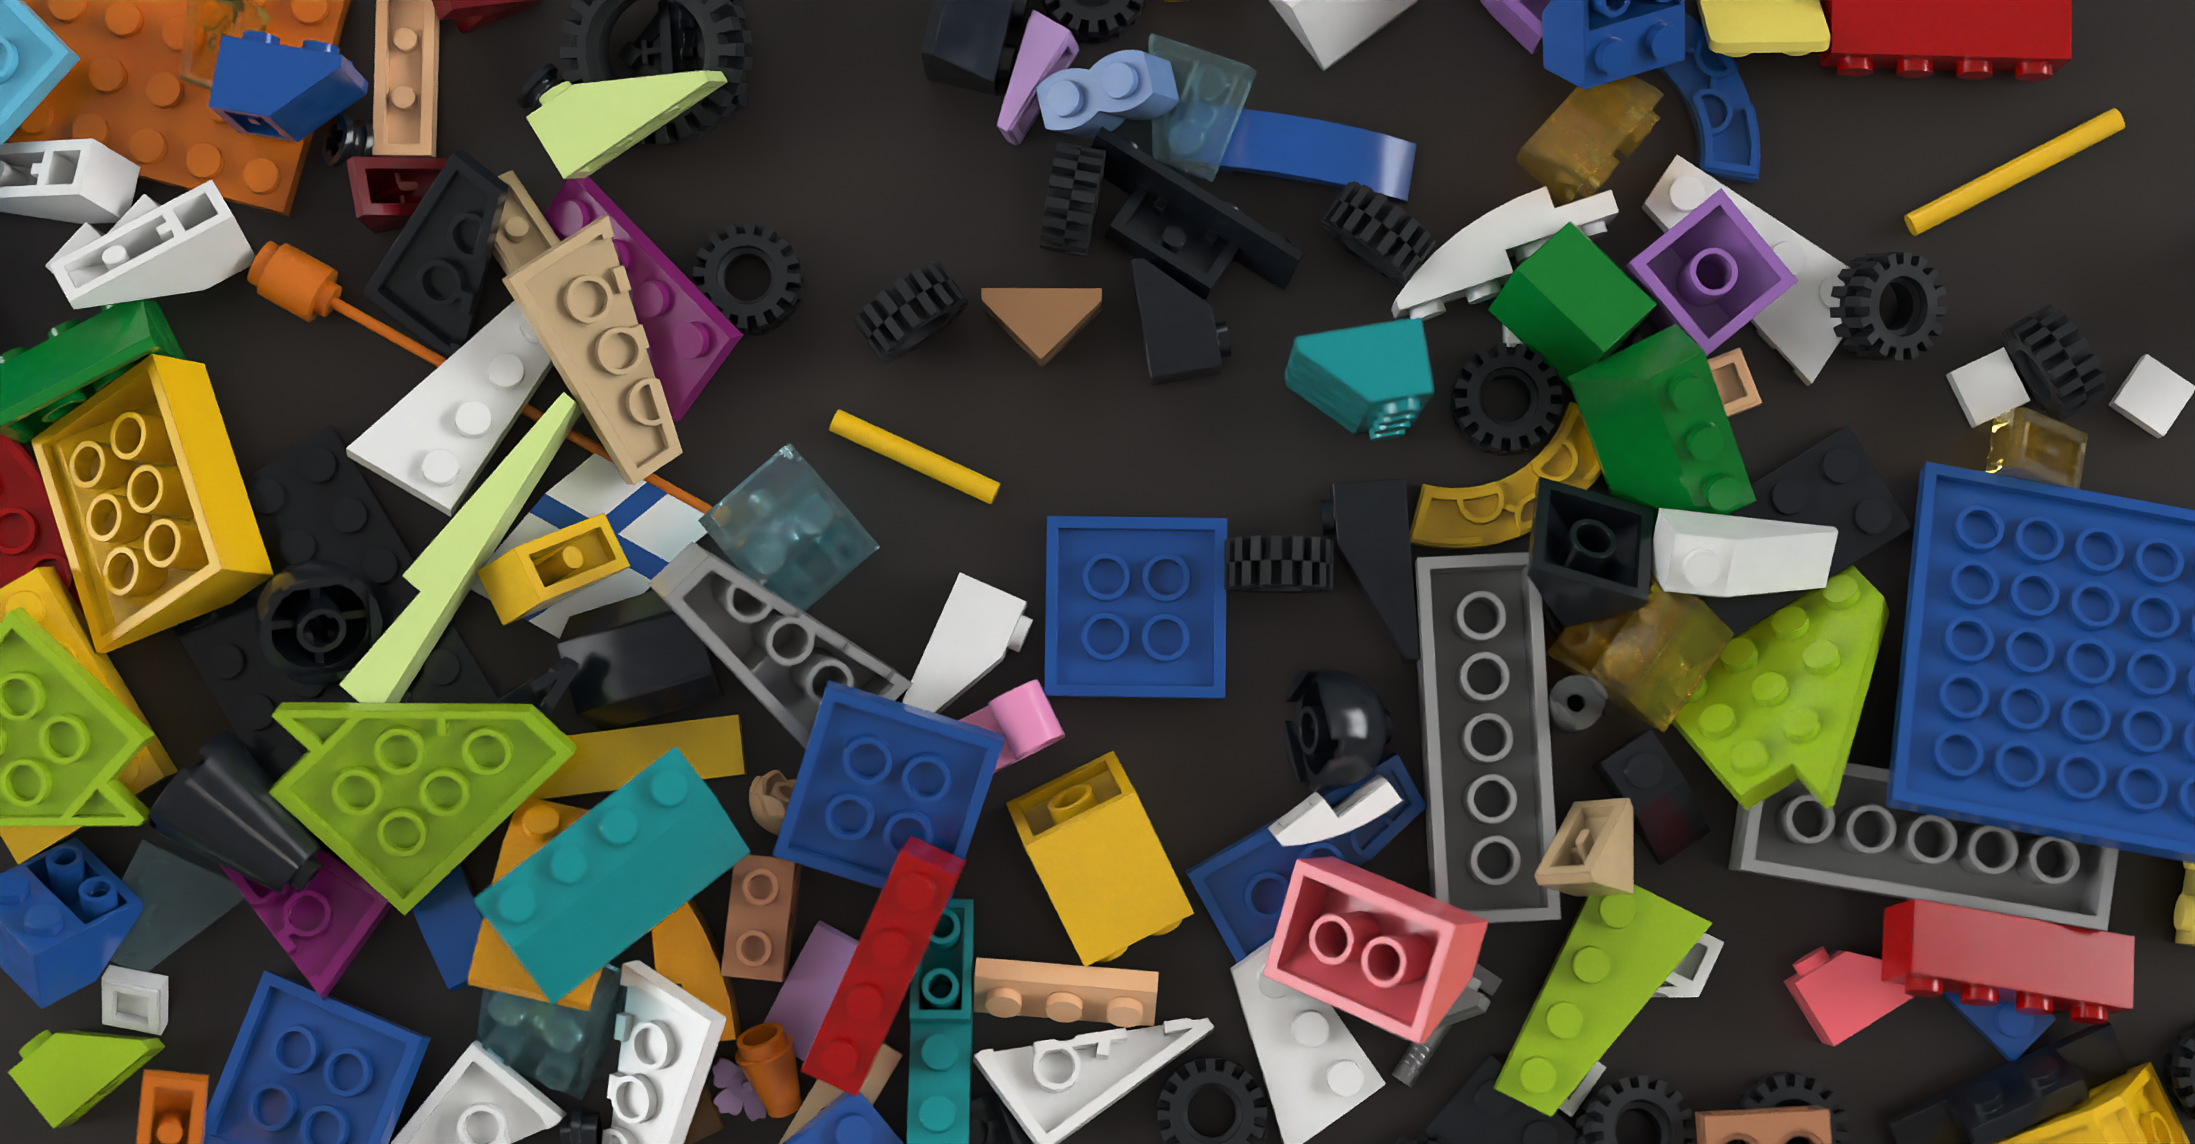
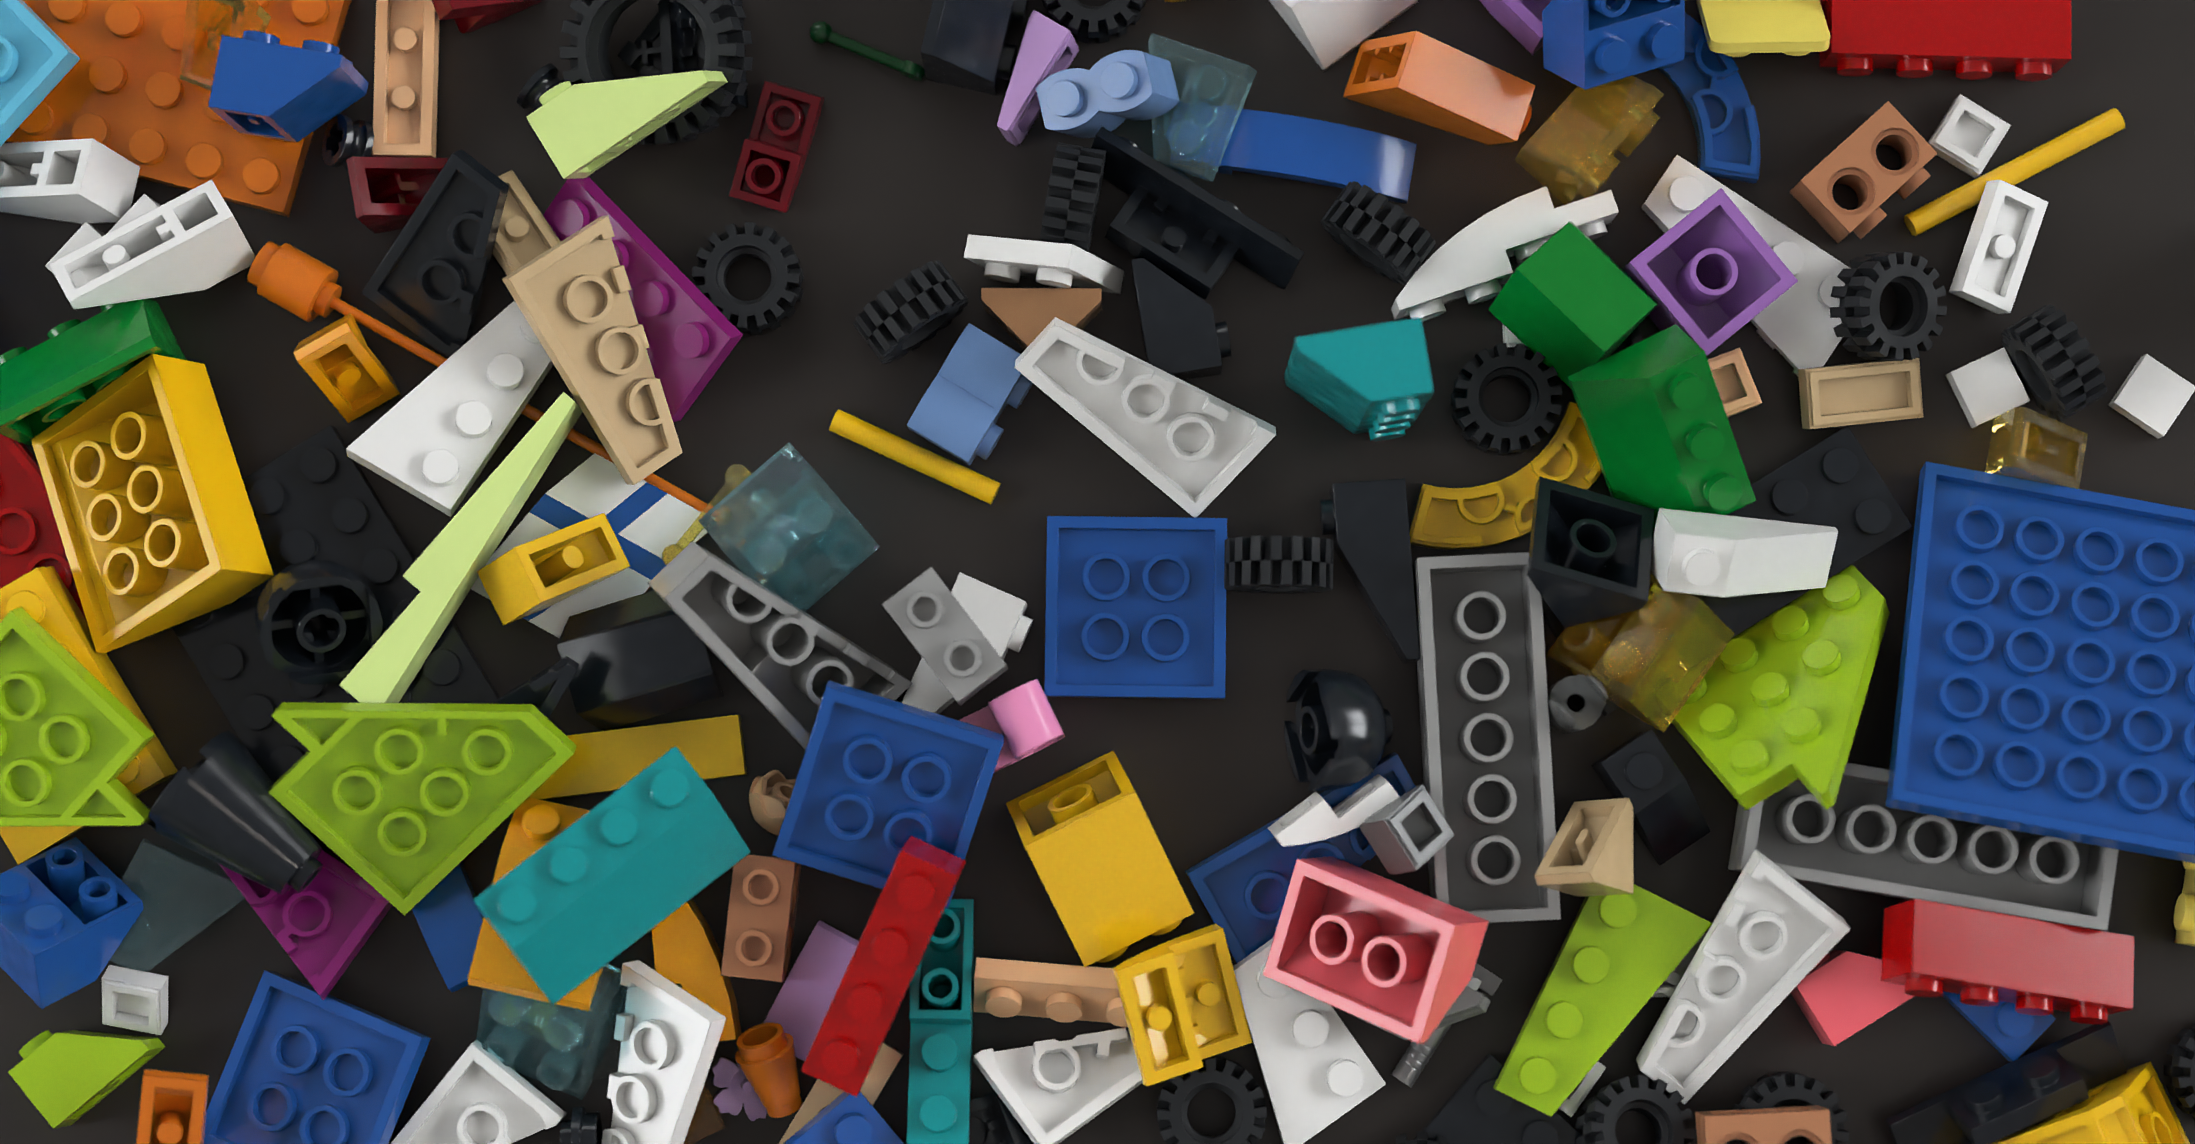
(346, 368): none -> light orange slope
(734, 476): none -> clear yellow hinge
(776, 146): none -> dark red slope
(822, 33): none -> dark green hinge
(945, 636): none -> light grey brick
(969, 396): none -> medium blue brick
(1047, 262): none -> white wing
(1153, 420): none -> white wing
(1182, 1004): none -> yellow slope
(1407, 831): none -> dark grey slope
(1440, 88): none -> orange slope
(1744, 968): none -> white wing
(1857, 166): none -> nougat brick
(1860, 393): none -> tan tile
(1968, 136): none -> white tile
(1998, 246): none -> white plate

